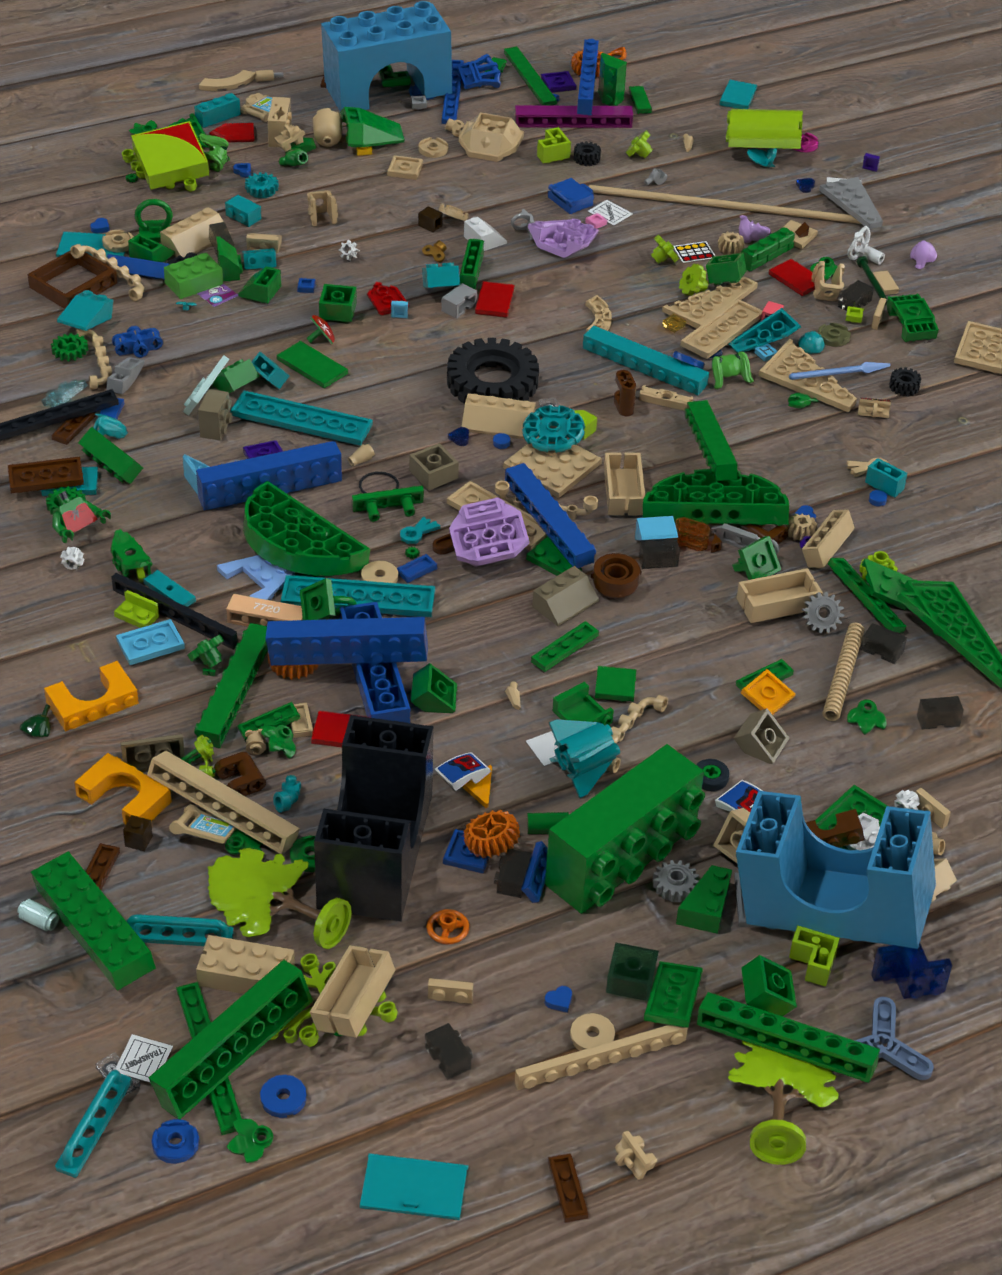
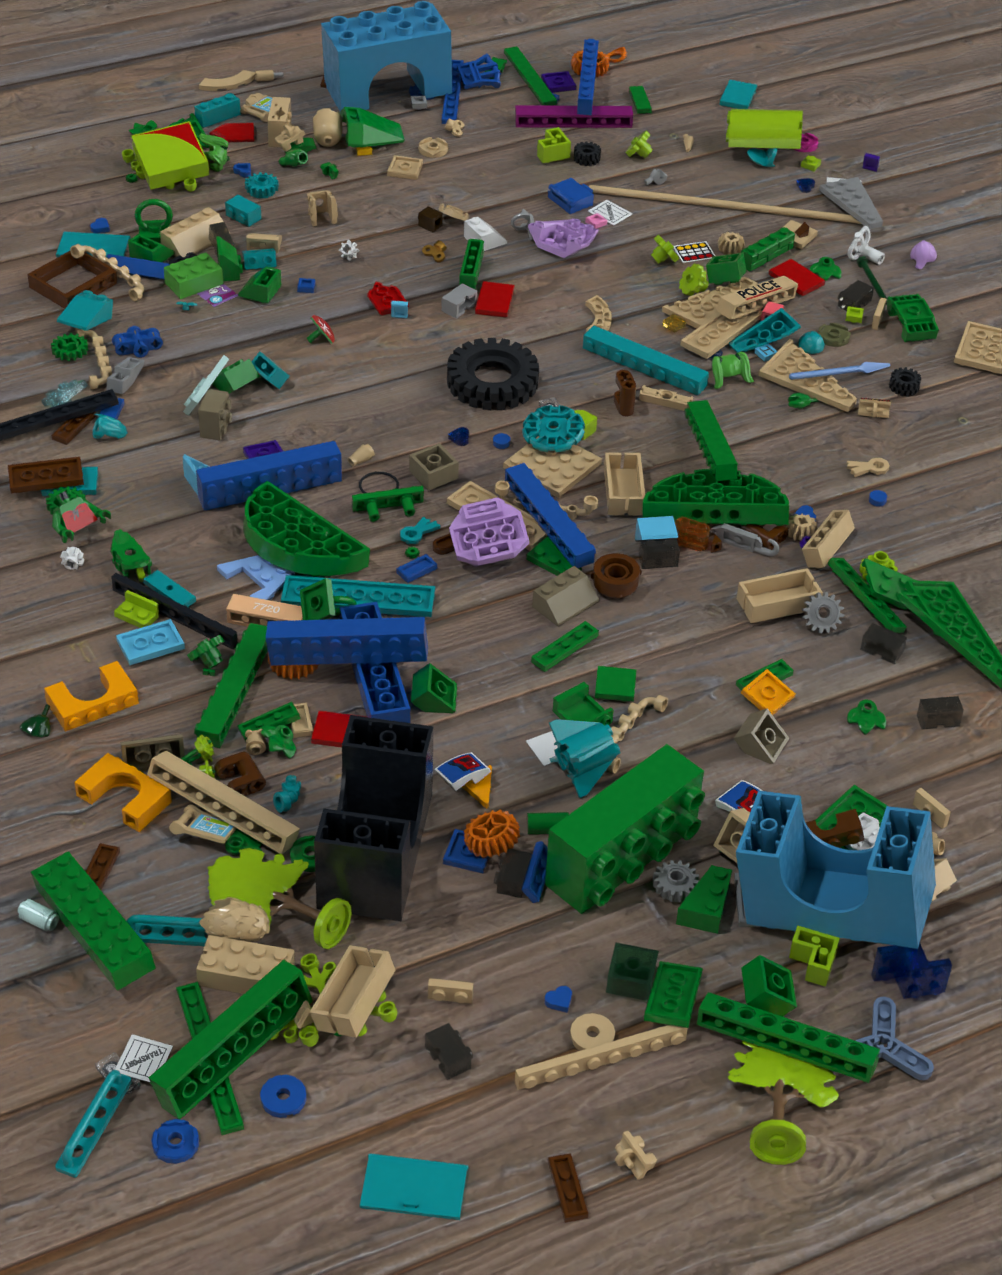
(110, 455): green brick -> none
(116, 241): tan tile -> none
(137, 833): dark brown brick -> none
(236, 920): none -> tan head
(246, 1140): green plate -> none
(302, 417): teal plate -> none
(303, 1016): none -> tan slope
(312, 364): green tile -> none
(330, 169): none -> green piece
(337, 302): green brick -> none
(384, 568): tan tile -> none
(392, 79): green brick -> none
(440, 276): teal brick -> none
(448, 920): orange piece -> none
(490, 137): tan piece -> none
(496, 415): tan slope -> none
(513, 695): tan bar -> none
(612, 80): green slope -> none
(689, 360): blue tile -> none
(720, 774): black bush -> none
(752, 231): lavender hair -> none
(756, 297): none -> tan brick
(758, 559): green bracket -> none
(811, 163): none -> lime plate
(821, 287): tan piece -> none
(843, 672): tan piece -> none
(886, 282): tan tile -> none
(886, 477): teal brick -> none
(907, 800): white gear -> none

